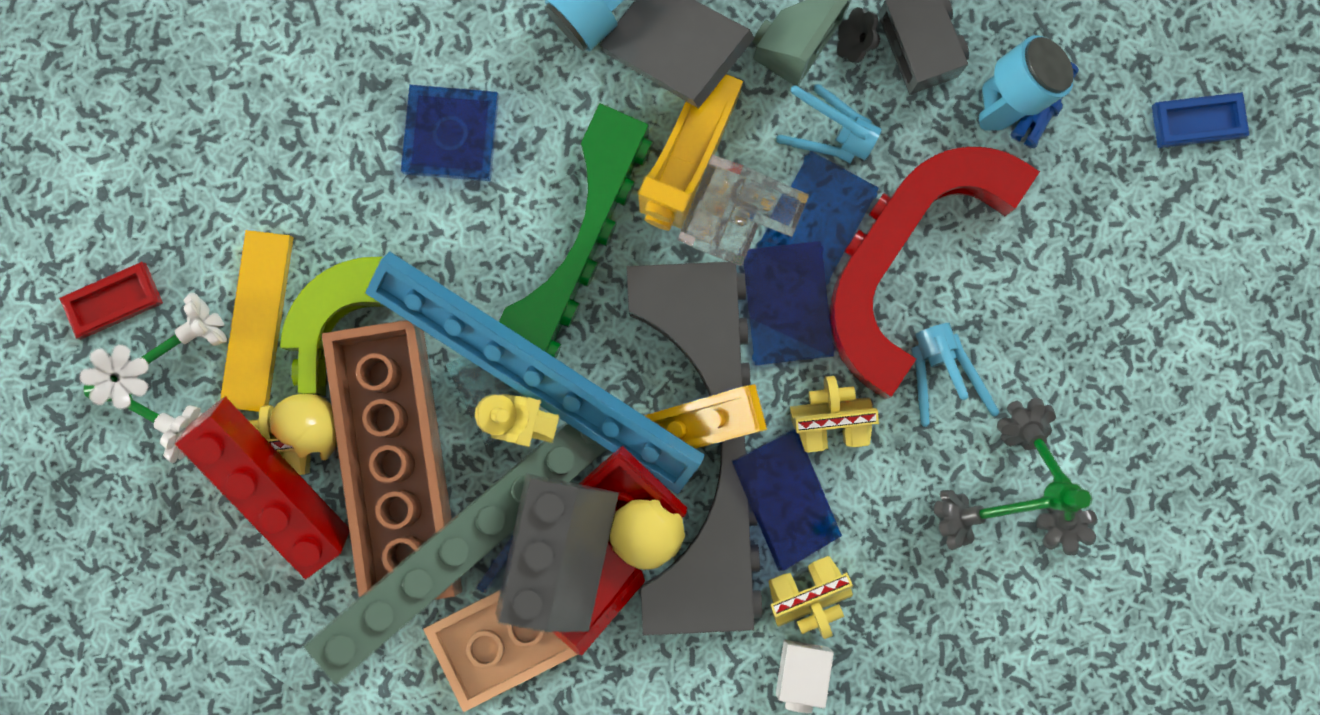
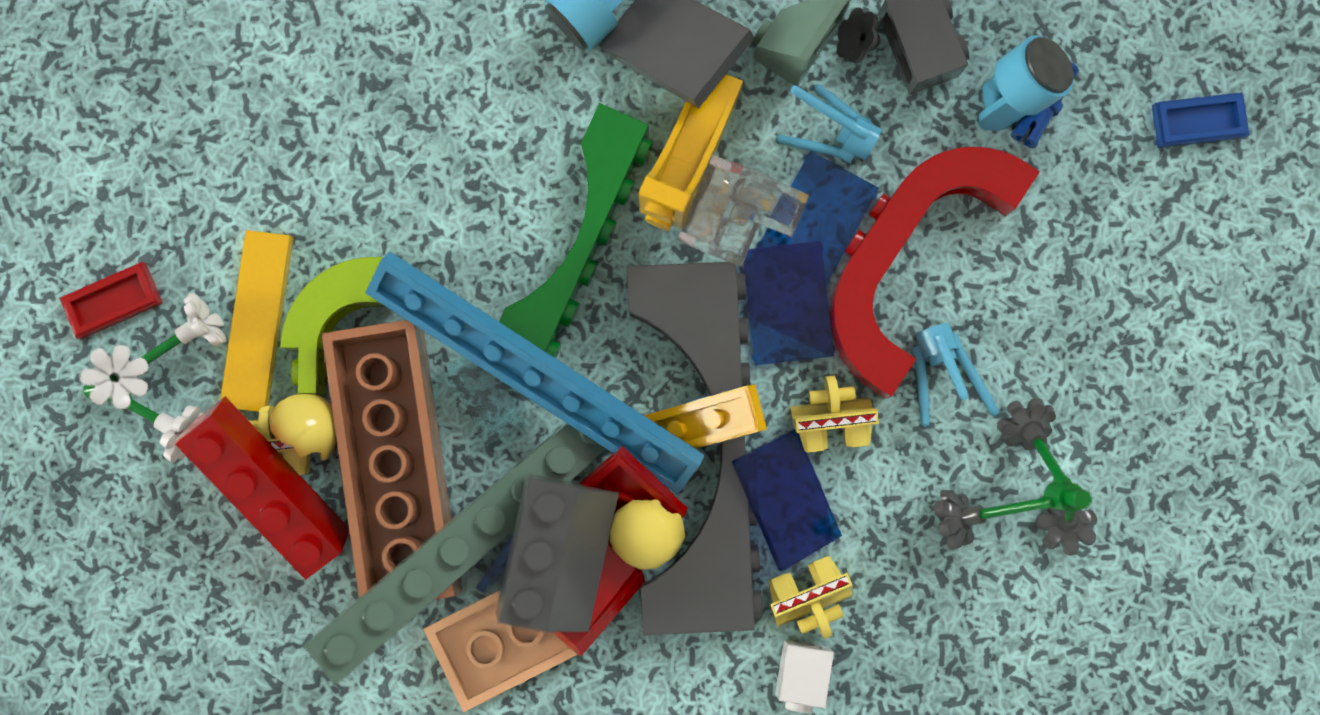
(450, 133): clear blue tile -> none
(515, 419): light yellow hips -> none

